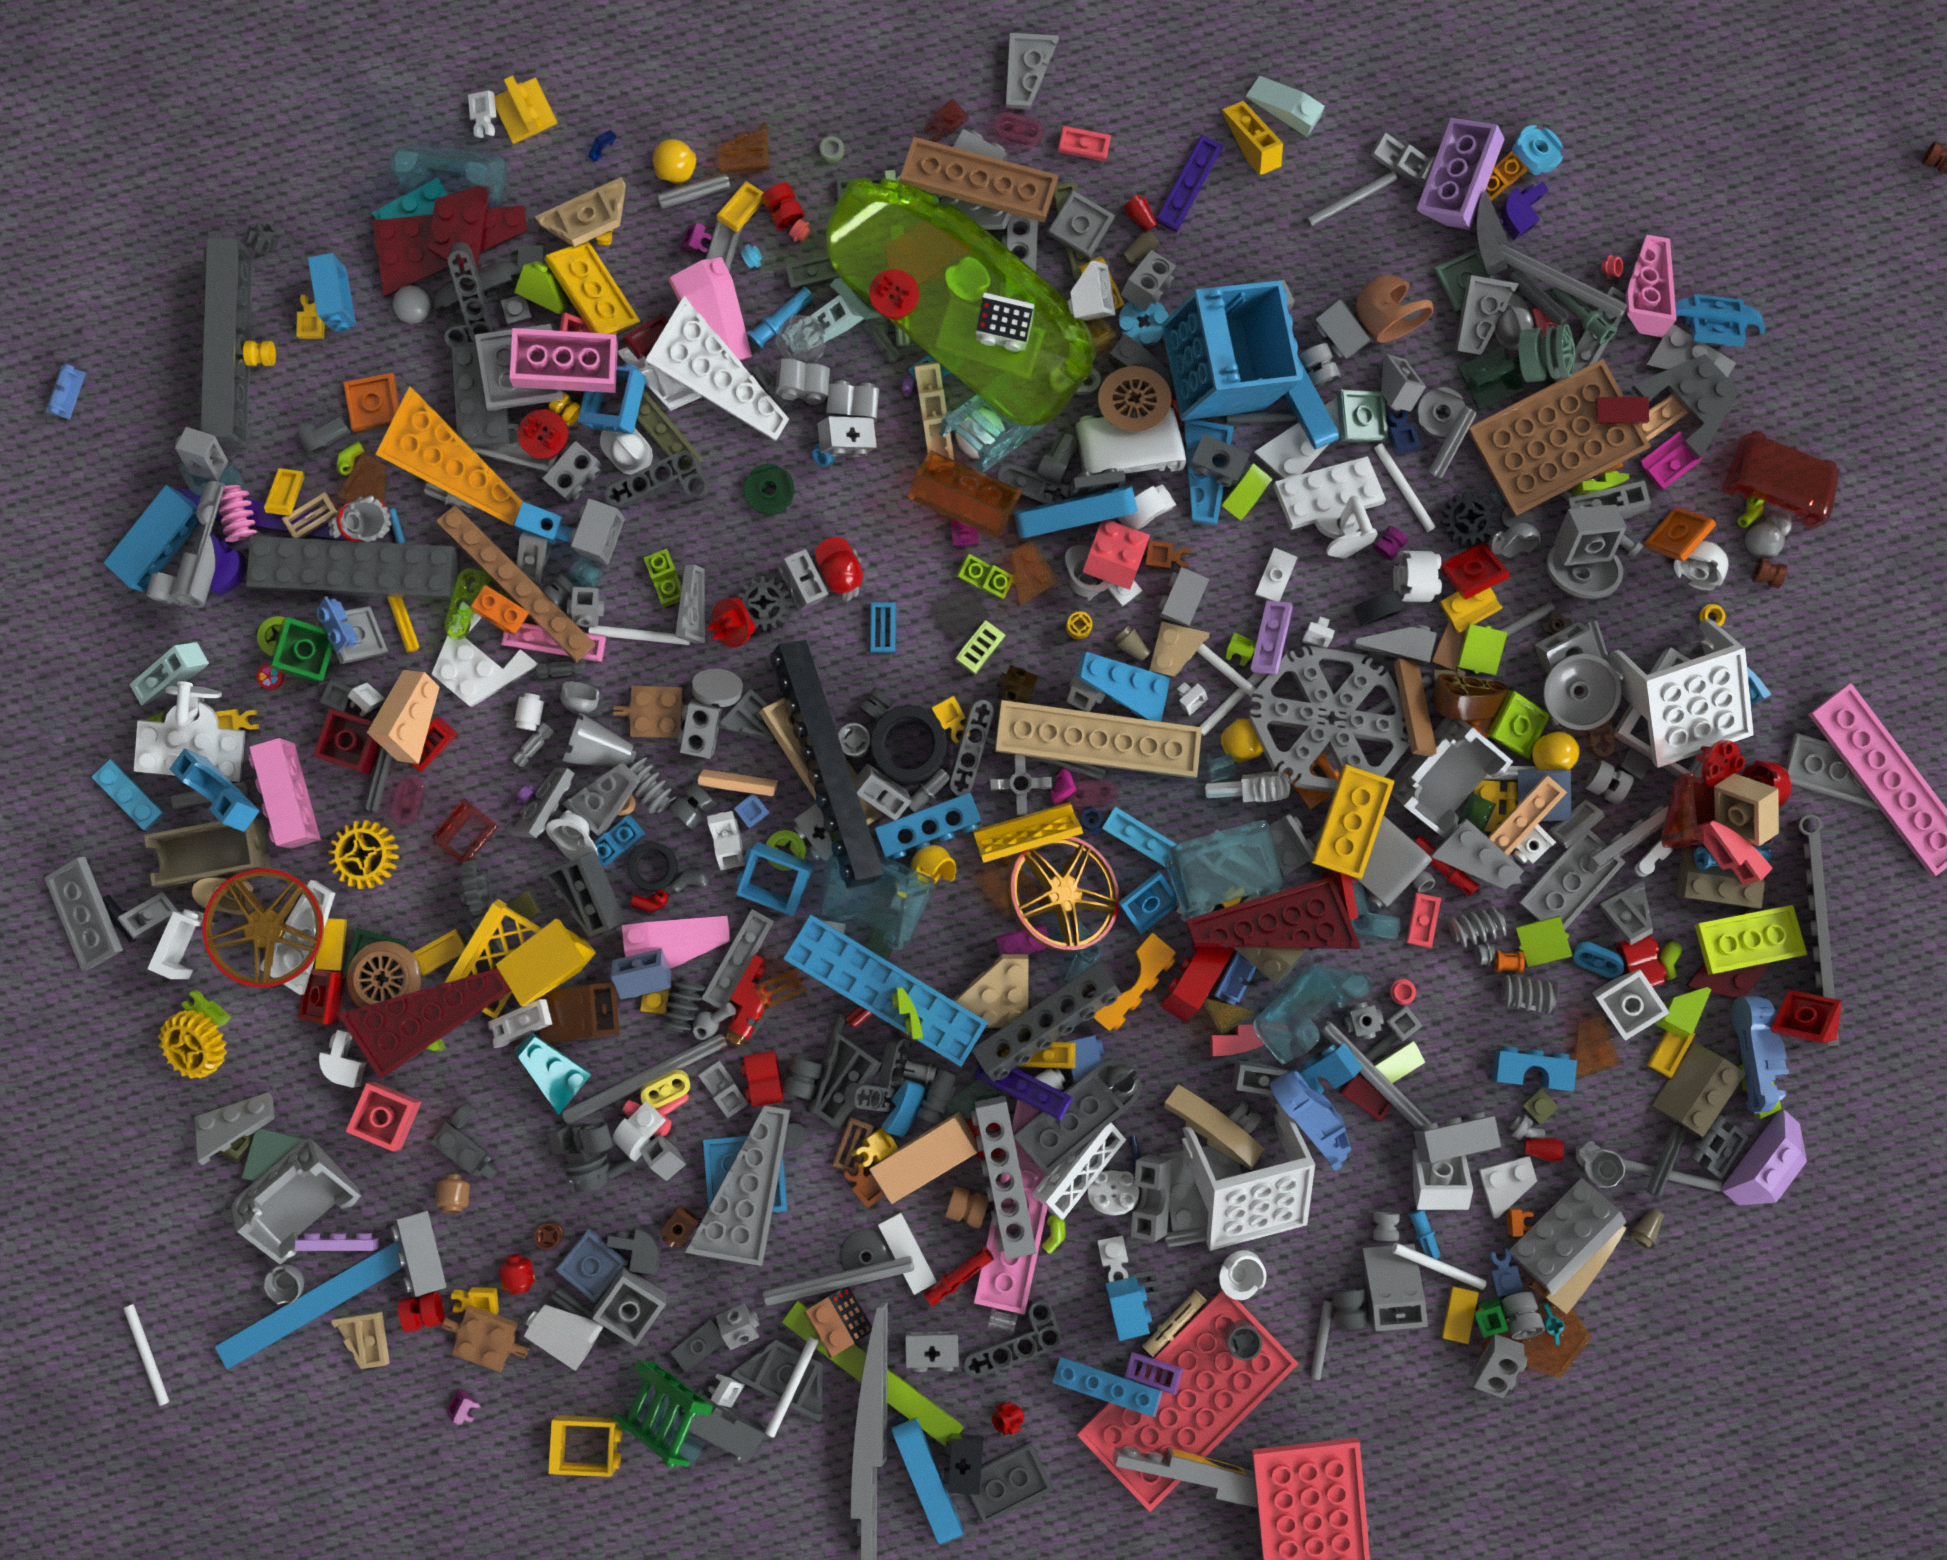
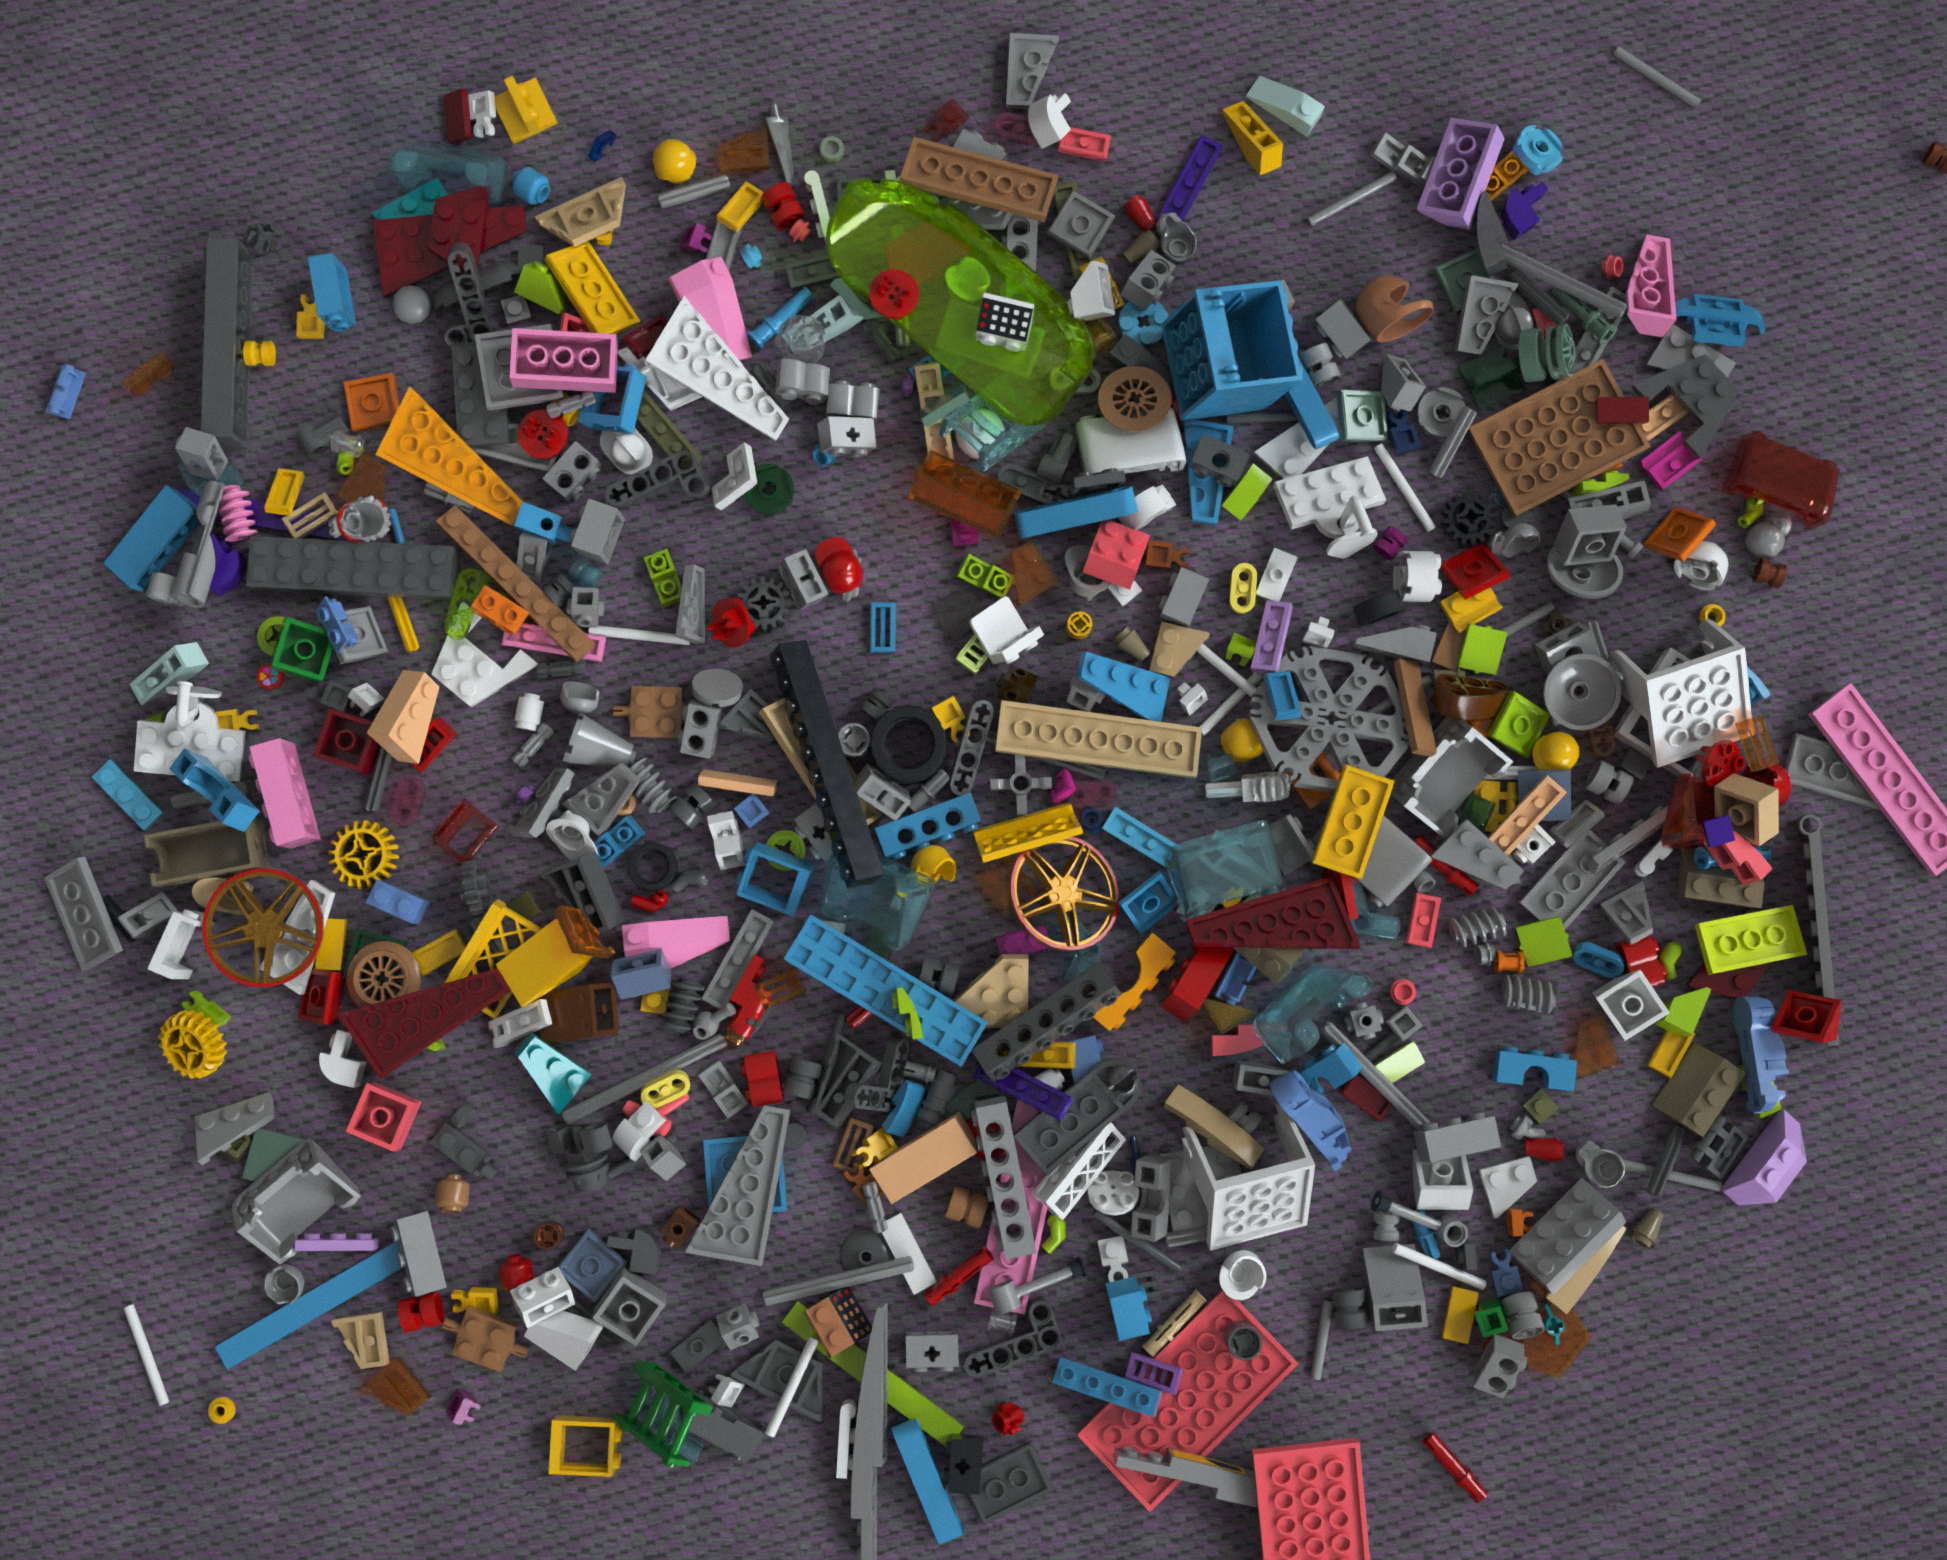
(154, 369): none -> clear orange plate
(228, 1406): none -> yellow plate
(347, 443): none -> clear bush
(398, 901): none -> medium blue brick
(398, 1387): none -> clear orange wing
(457, 116): none -> dark red tile
(530, 185): none -> dark azure head
(542, 1297): none -> white brick
(570, 404): none -> light grey axle
(581, 933): none -> clear orange wing
(740, 478): none -> white plate
(779, 134): none -> flat silver bar
(817, 204): none -> plate
(846, 1437): none -> white plate
(875, 1207): none -> light grey axle
(944, 405): none -> sand green tile
(947, 978): none -> dark grey wheel
(1003, 632): none -> white bracket
(1006, 1296): none -> light grey piece
(1047, 120): none -> white brick
(1140, 1243): none -> dark grey bar
(1176, 238): none -> light grey hair
(1243, 589): none -> light yellow plate
(1282, 695): none -> dark azure tile
(1439, 1225): none -> light grey piece
(1462, 1475): none -> red pin
(1467, 1256): none -> dark grey plate
(1657, 77): none -> light grey bar
(1718, 831): none -> dark purple tile
(1773, 760): none -> clear orange tile

